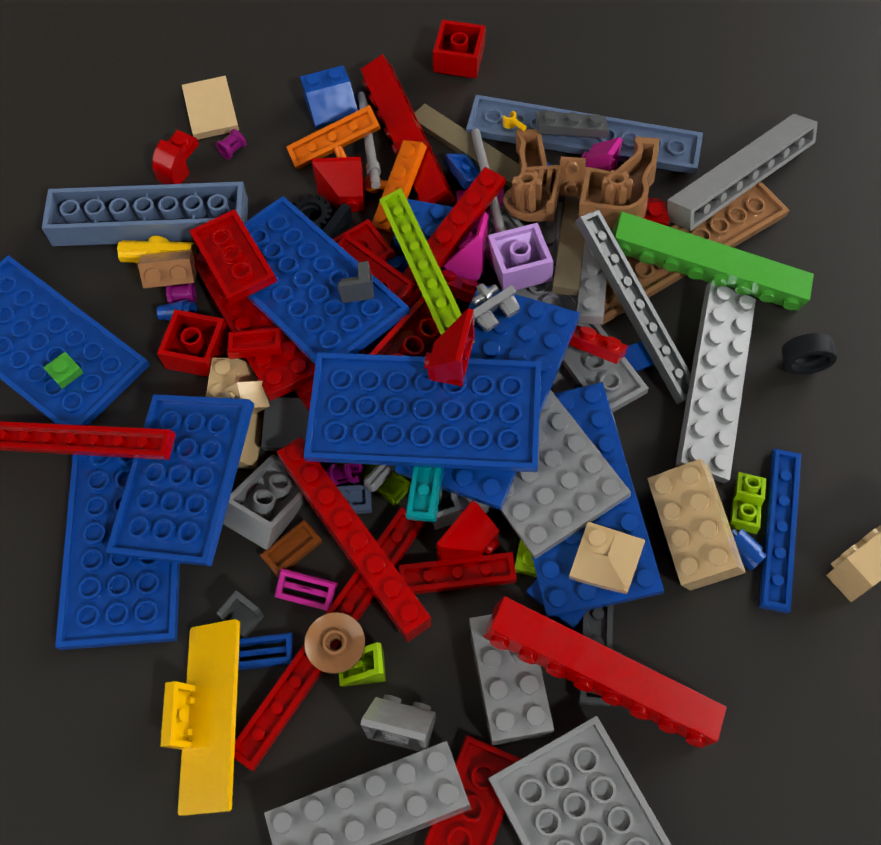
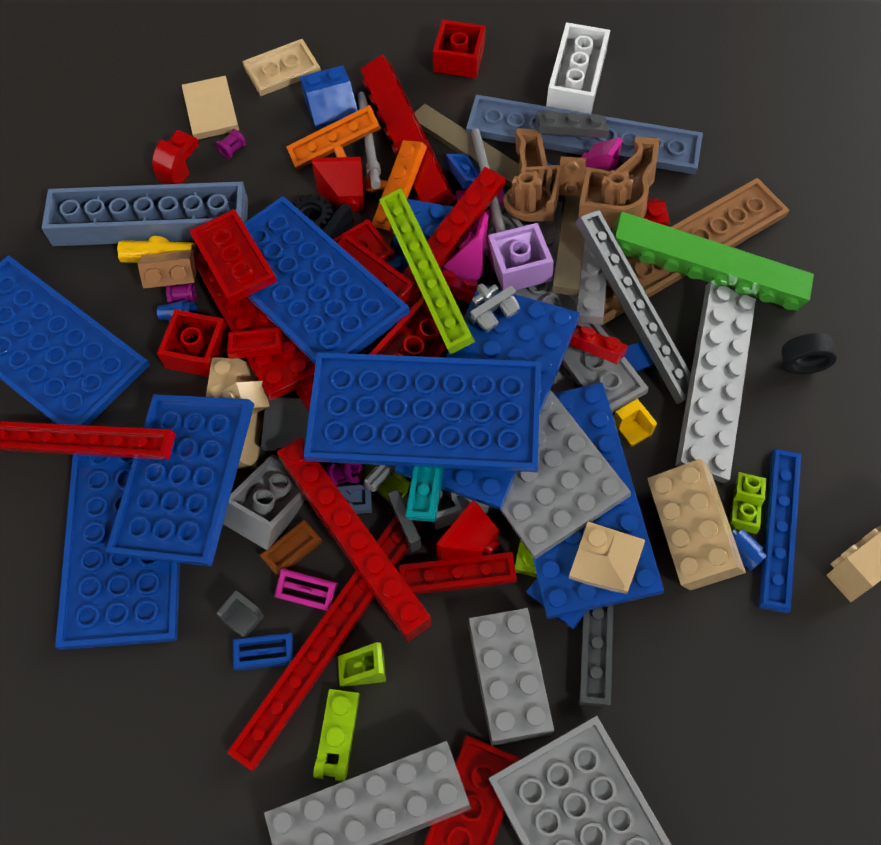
(63, 370): bright green plate -> none
(202, 719): yellow bracket -> none
(280, 67): none -> tan tile
(329, 629): medium nougat dish -> none
(337, 734): none -> lime plate
(358, 287): dark grey panel -> none
(399, 723): light grey slope -> none
(407, 526): none -> dark grey tile
(452, 351): red slope -> none
(512, 122): yellow hand -> none
(578, 68): none -> white brick
(605, 673): red brick -> none
(634, 422): none -> yellow panel
(741, 172): light grey brick -> none

